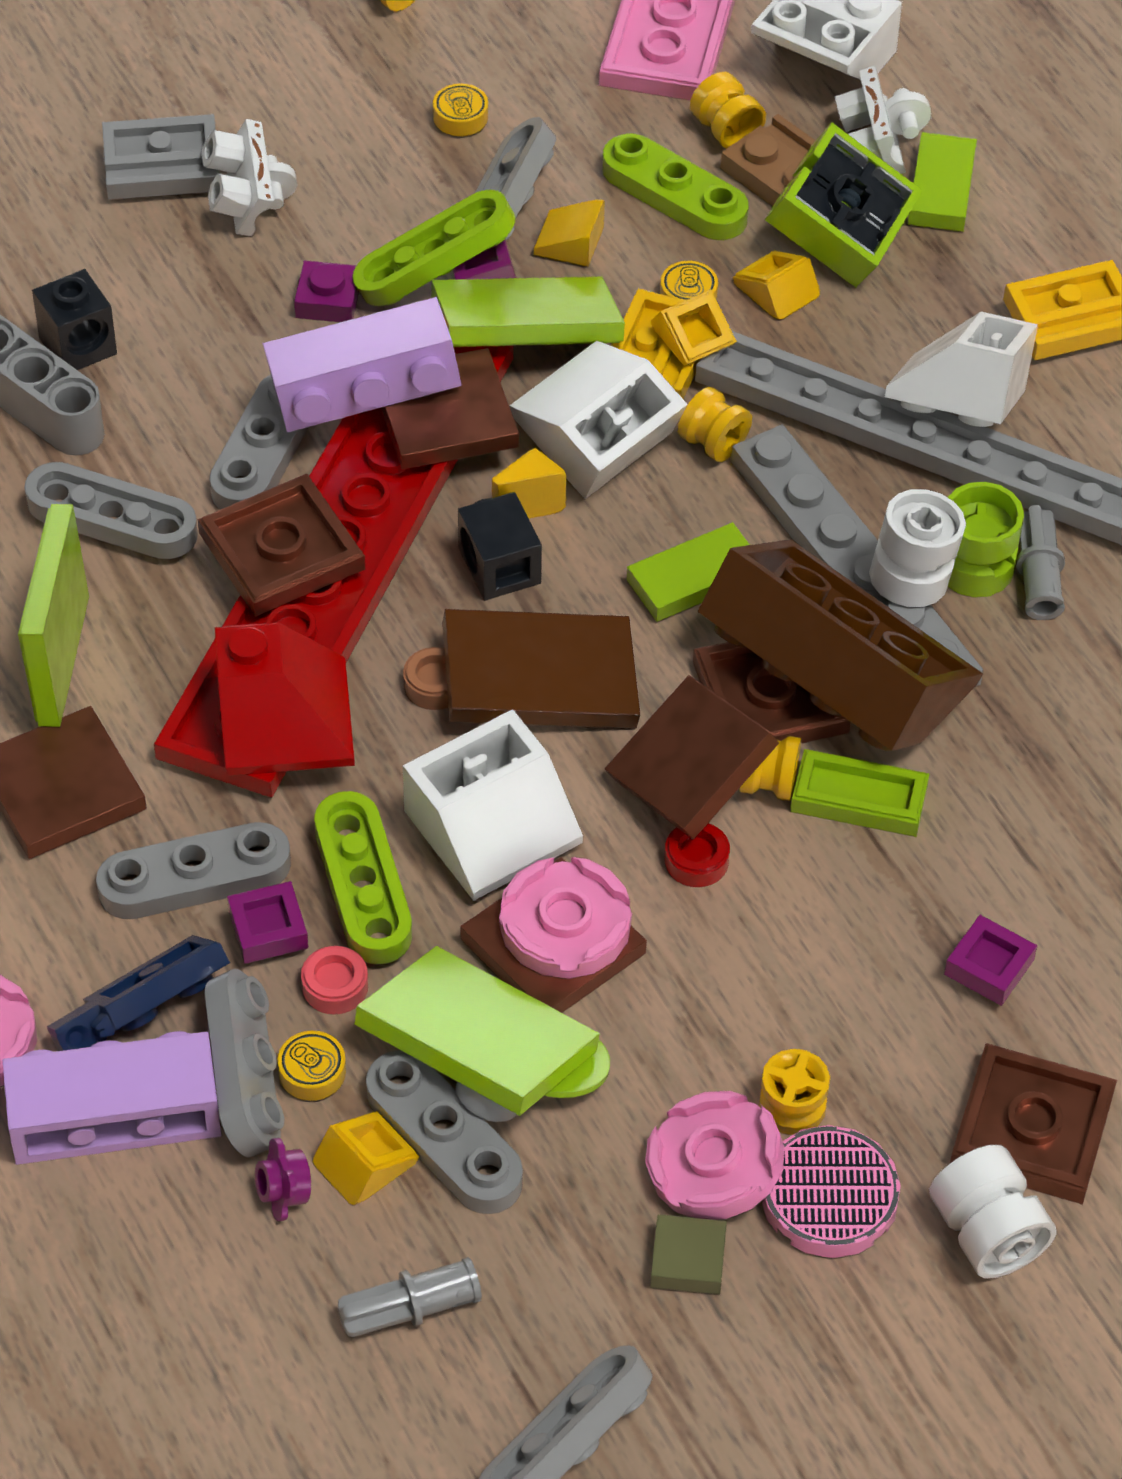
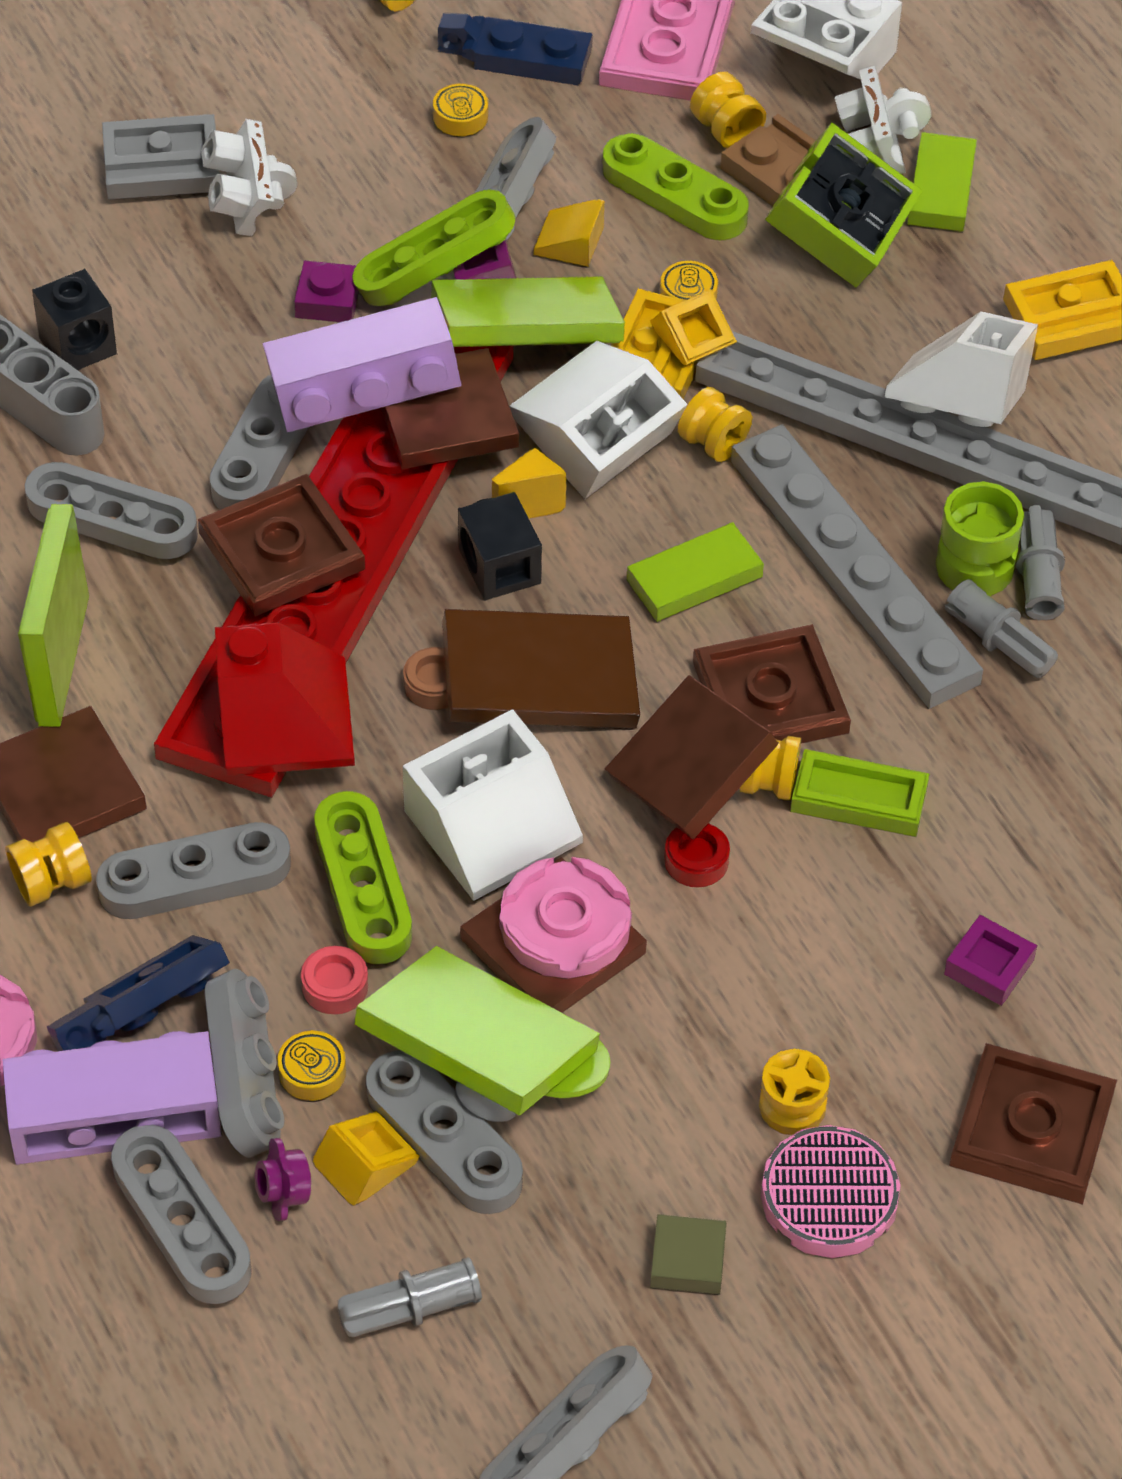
(48, 864): none -> yellow wheel
(175, 1191): none -> light grey plate
(267, 922): magenta plate -> none
(517, 47): none -> dark blue hinge
(715, 1155): bright pink tile -> none
(779, 283): yellow slope -> none
(836, 643): reddish brown slope -> none
(917, 548): white wheel -> none
(987, 1205): white wheel -> none
(1000, 628): none -> light grey axle

